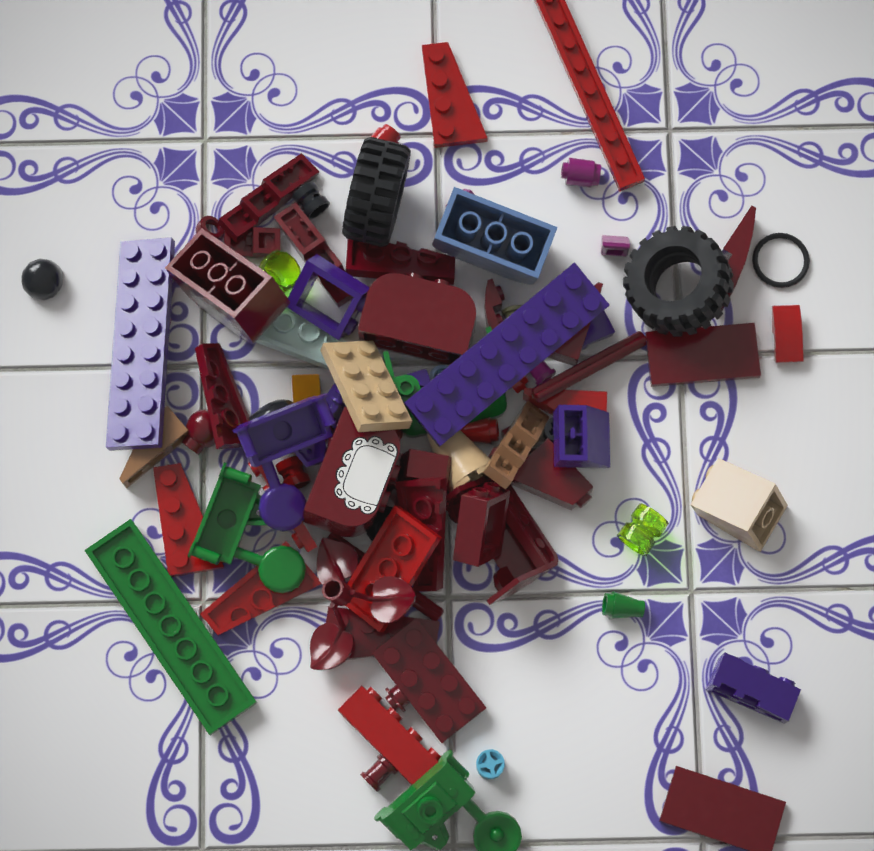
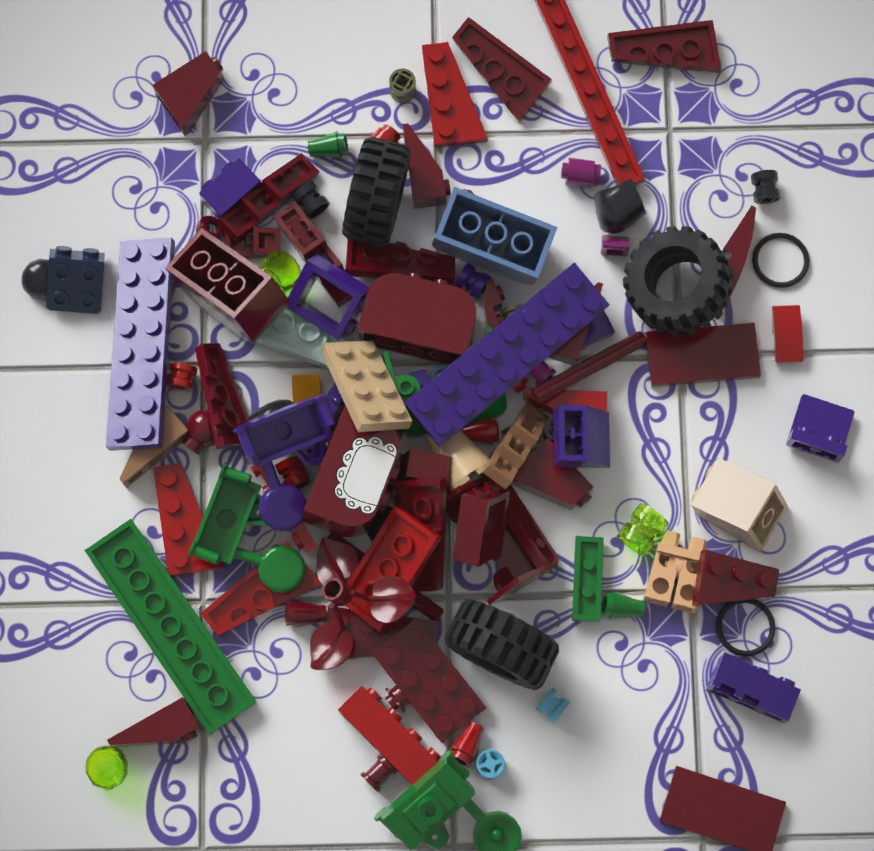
(75, 280): none -> dark blue bracket
(106, 767): none -> clear neon green hair
(167, 726): none -> dark red slope
(182, 377): none -> red wheel
(189, 90): none -> dark red slope
(228, 188): none -> dark purple brick
(303, 613): none -> dark red cone
(329, 146): none -> green cone
(403, 91): none -> olive wheel
(425, 174): none -> dark red slope
(467, 745): none -> red cone
(472, 281): none -> dark purple wheel
(502, 644): none -> black tyre
(504, 70): none -> dark red wing
(553, 705): none -> medium azure wheel
(587, 579): none -> green plate
(619, 207): none -> black piece
(670, 46): none -> dark red wing
(670, 564): none -> light nougat hips
(732, 579): none -> dark red wing
(764, 646): none -> black tyre
(765, 187): none -> black wheel
(820, 428): none -> dark purple bracket

